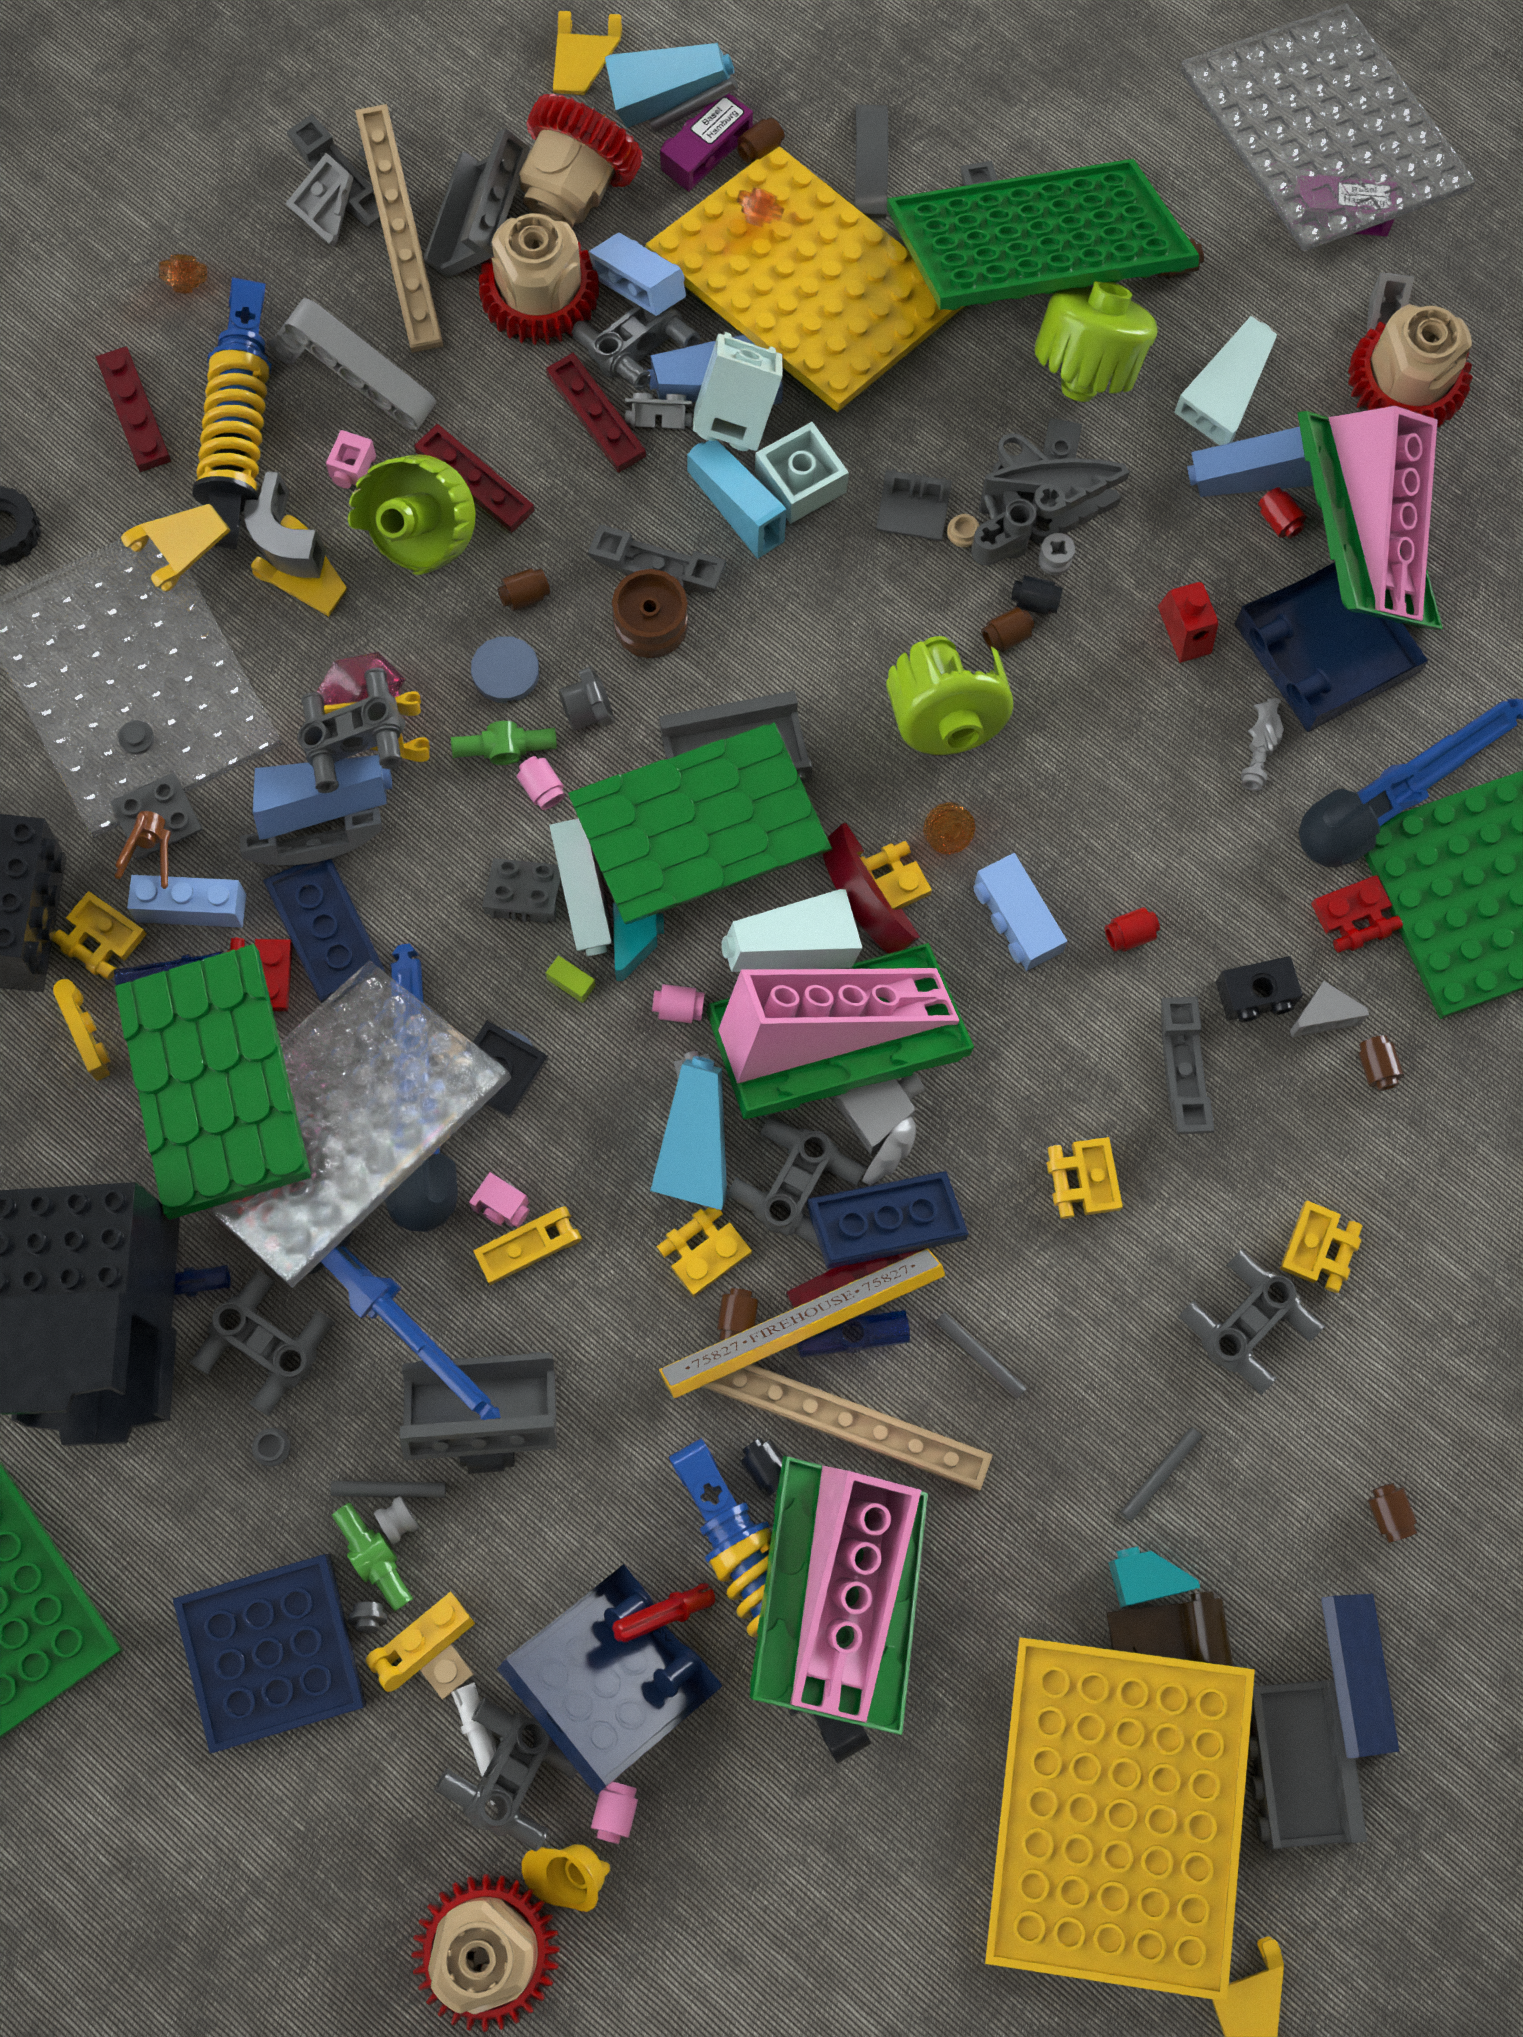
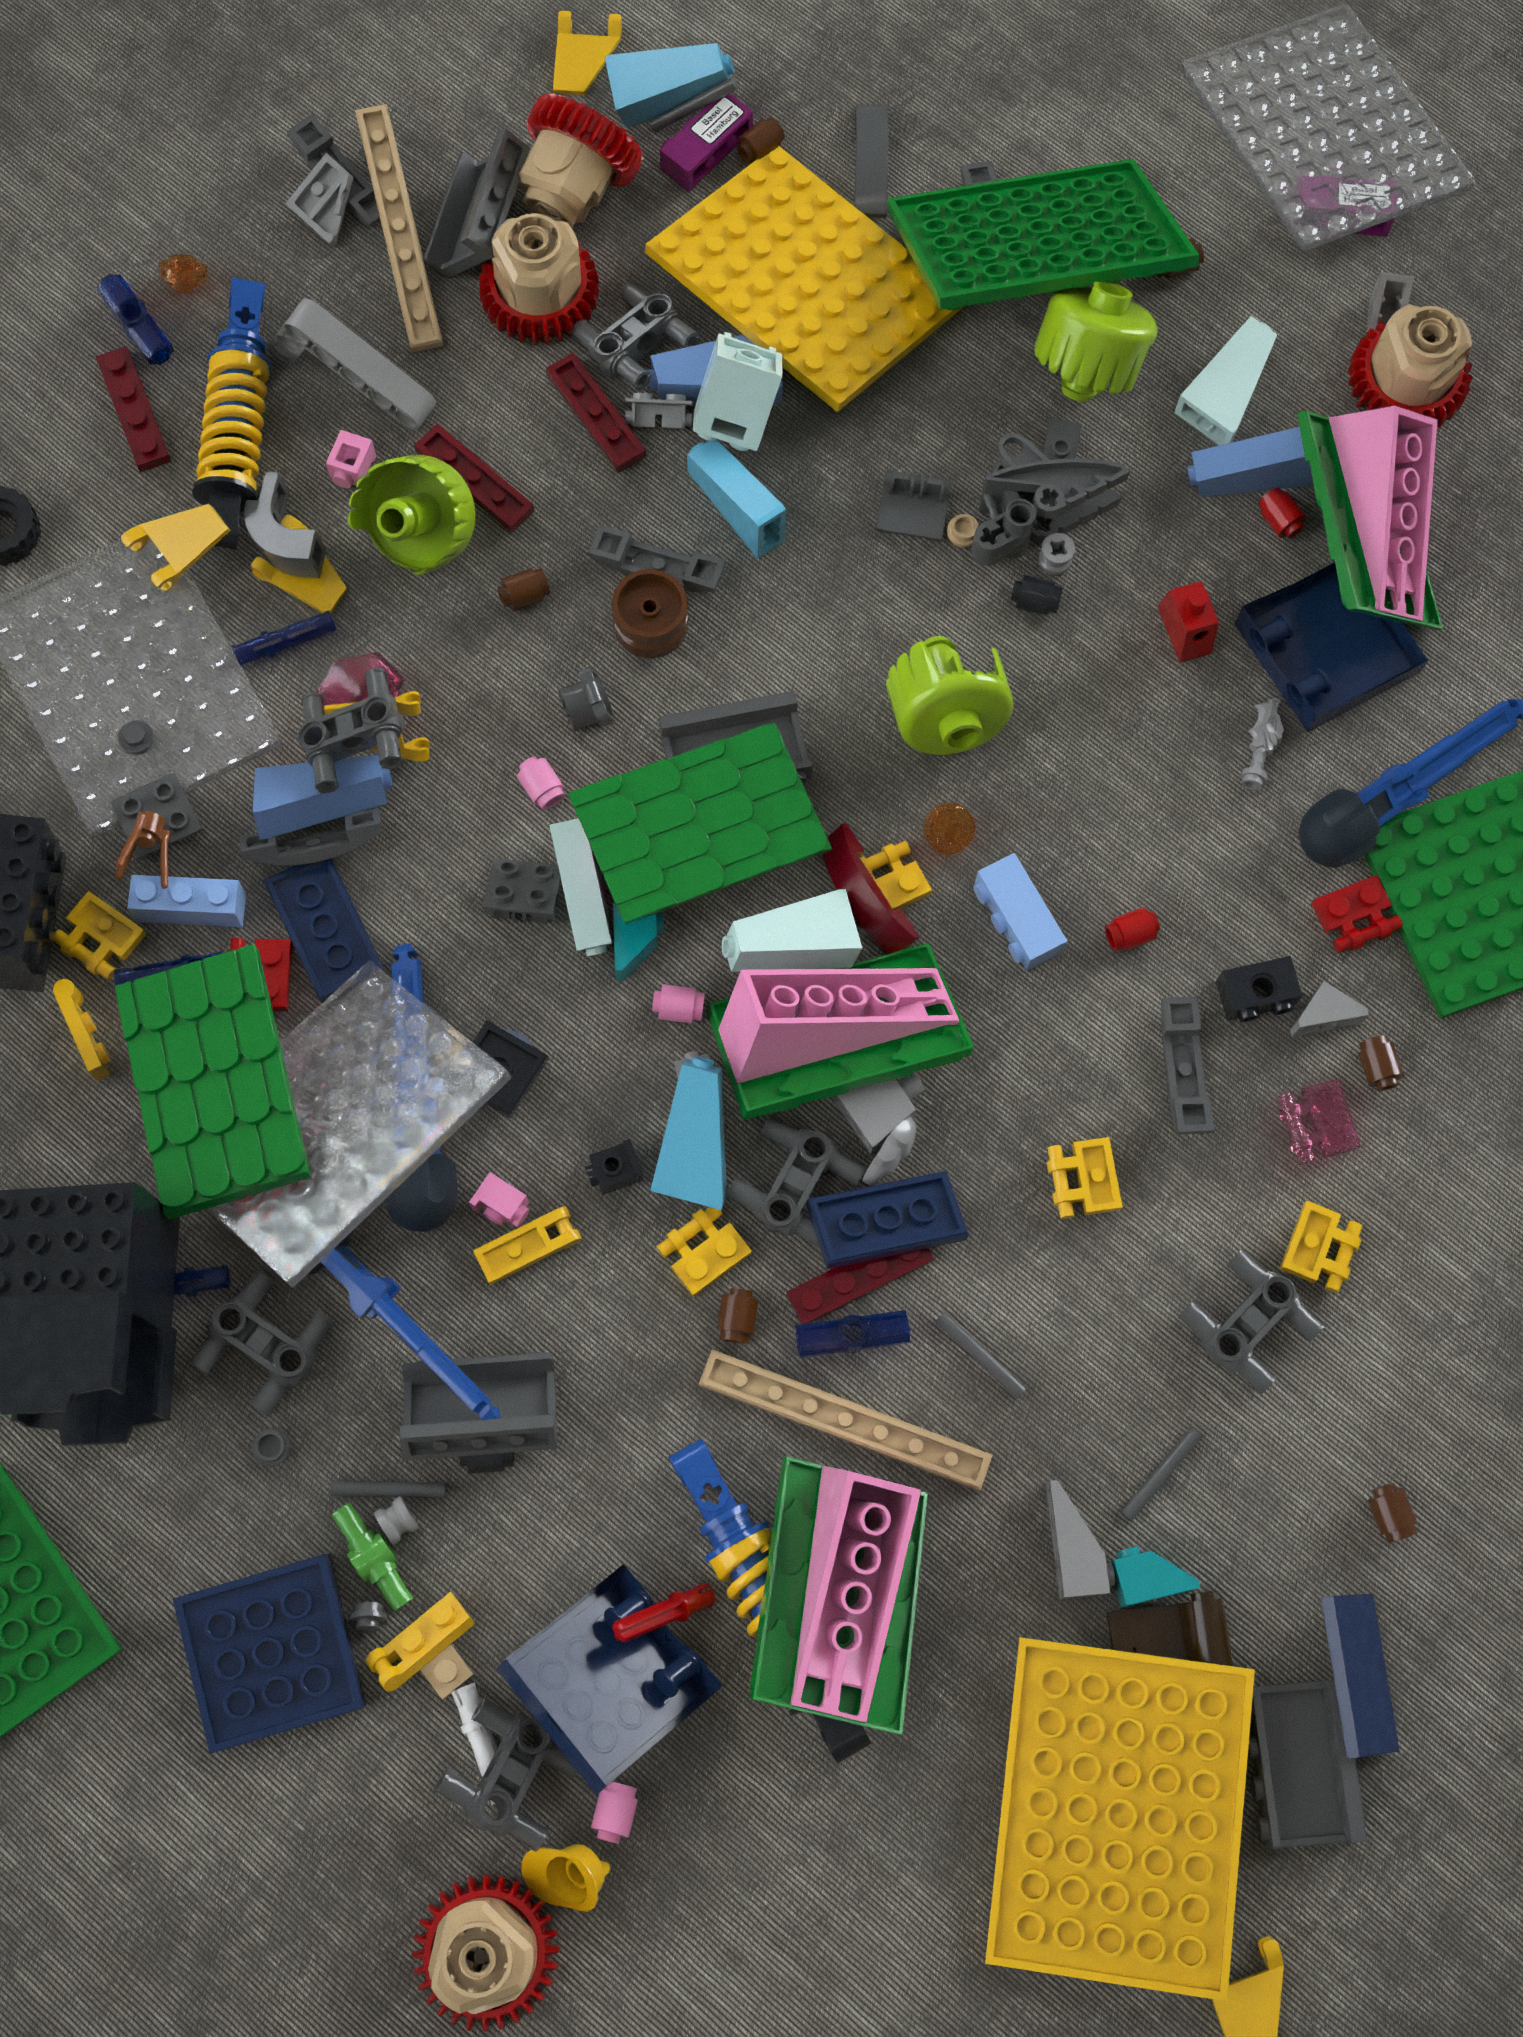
(126, 308): none -> clear blue piece
(245, 653): none -> clear blue pin
(503, 742): bright green pin -> none
(505, 669): sand blue tile -> none
(570, 979): lime piece -> none
(626, 1174): none -> black brick
(638, 273): light blue brick -> none
(759, 206): clear orange plate -> none
(763, 1464): black brick -> none
(801, 471): light aqua brick -> none
(801, 1323): tile -> none
(1008, 629): reddish brown brick -> none
(1077, 1554): none -> light grey slope
(1329, 1118): none -> clear pink plate

